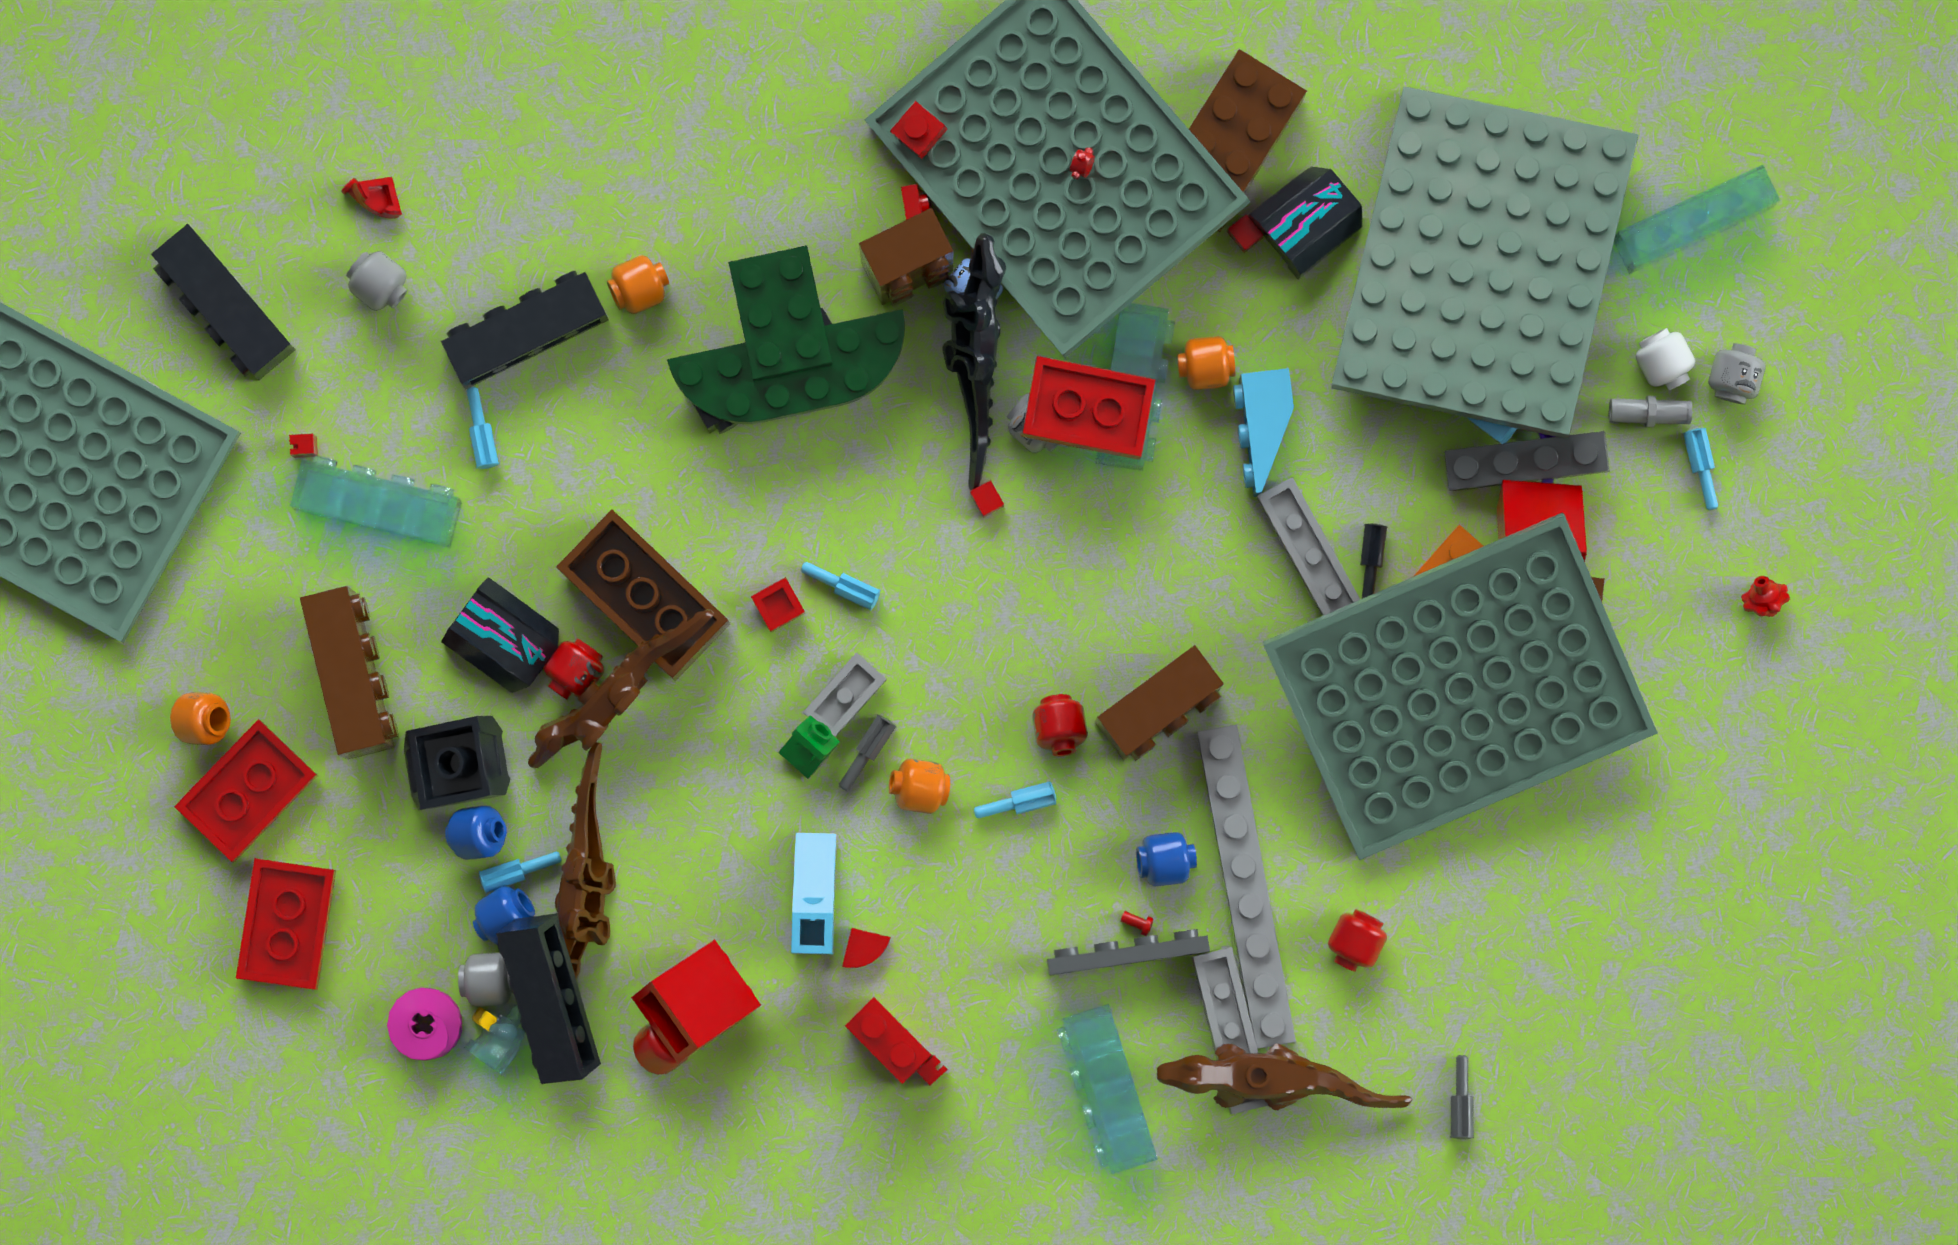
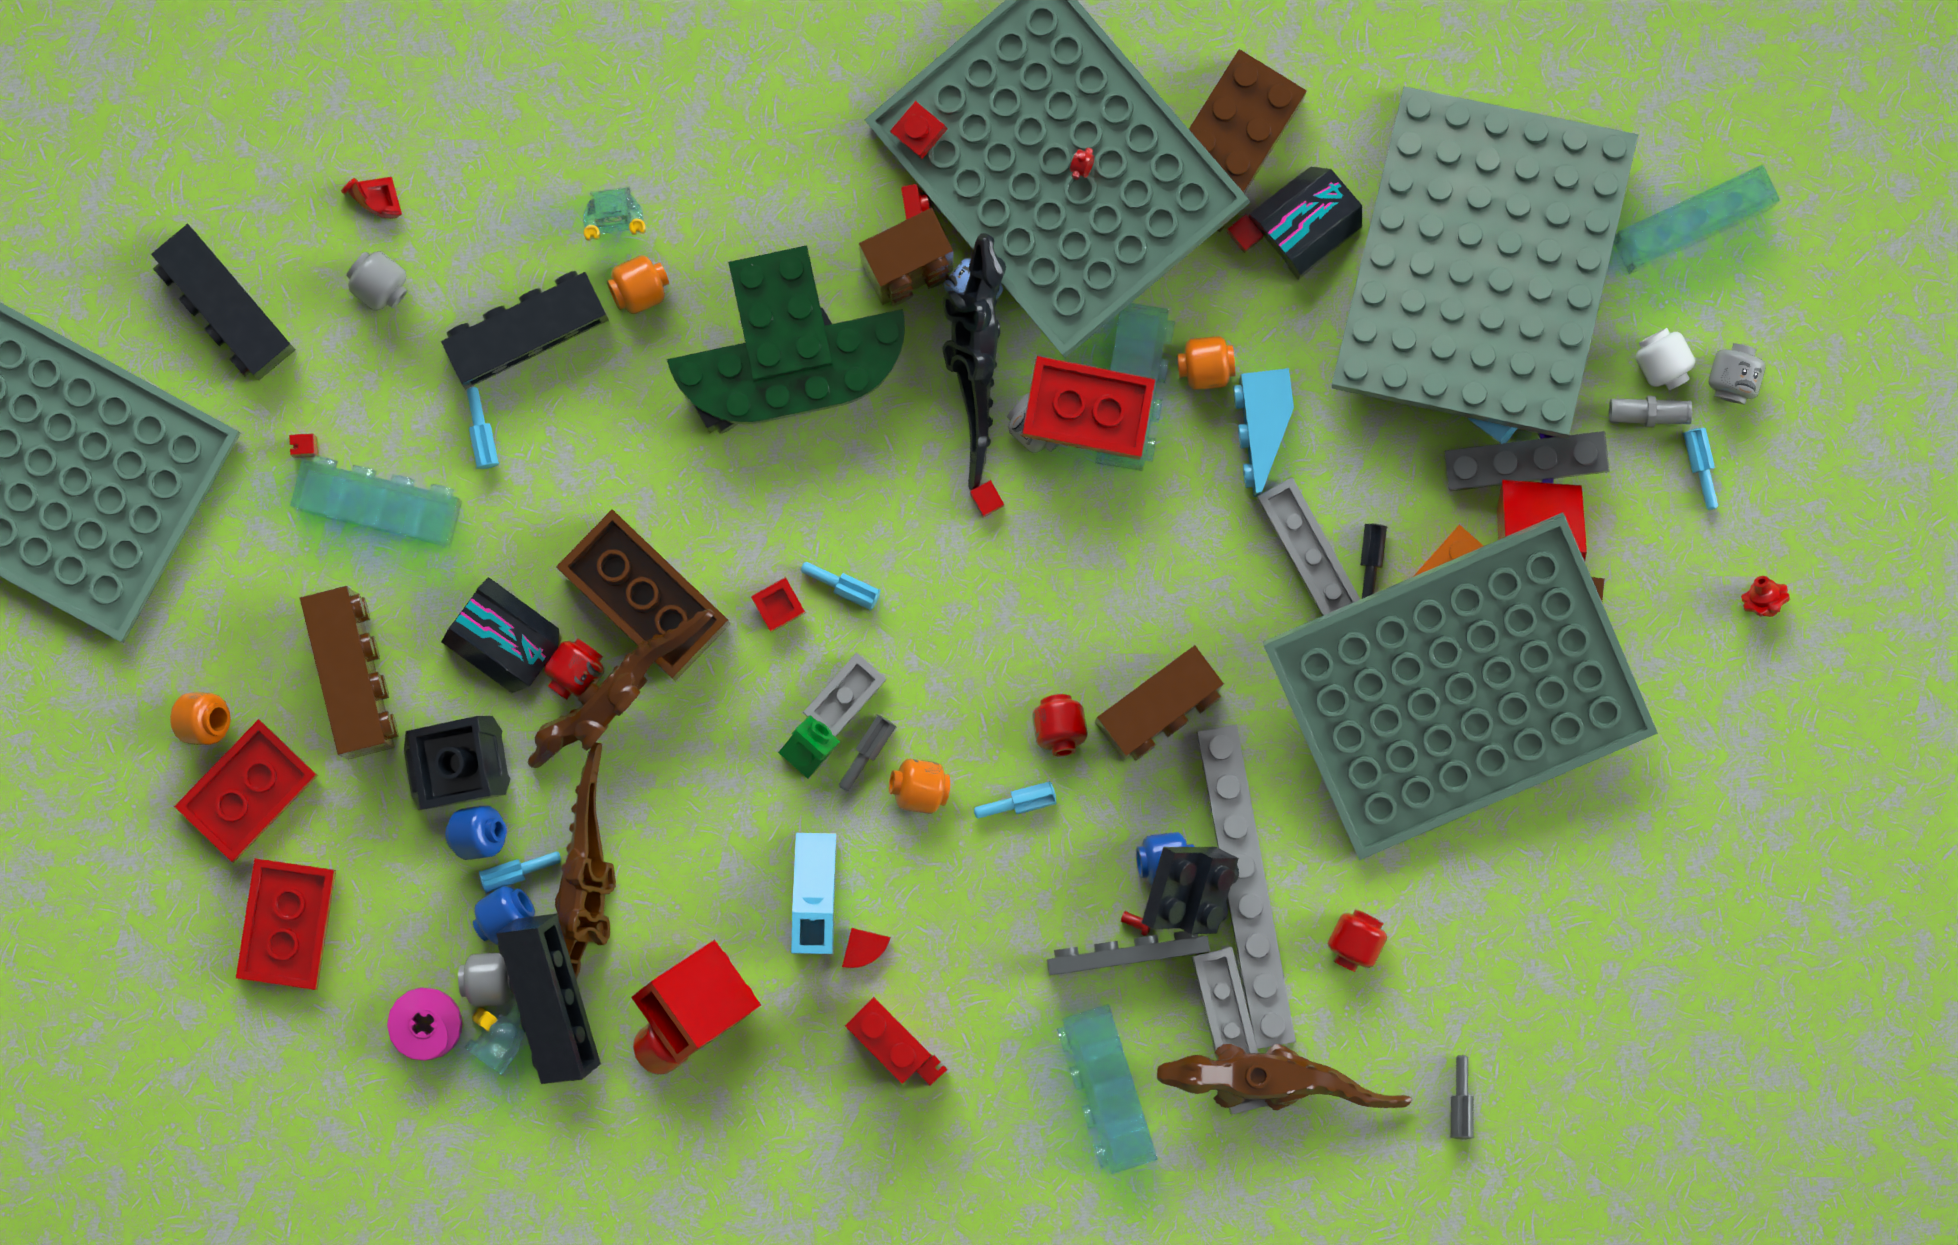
(612, 210): none -> clear light blue piece
(1191, 889): none -> black plate

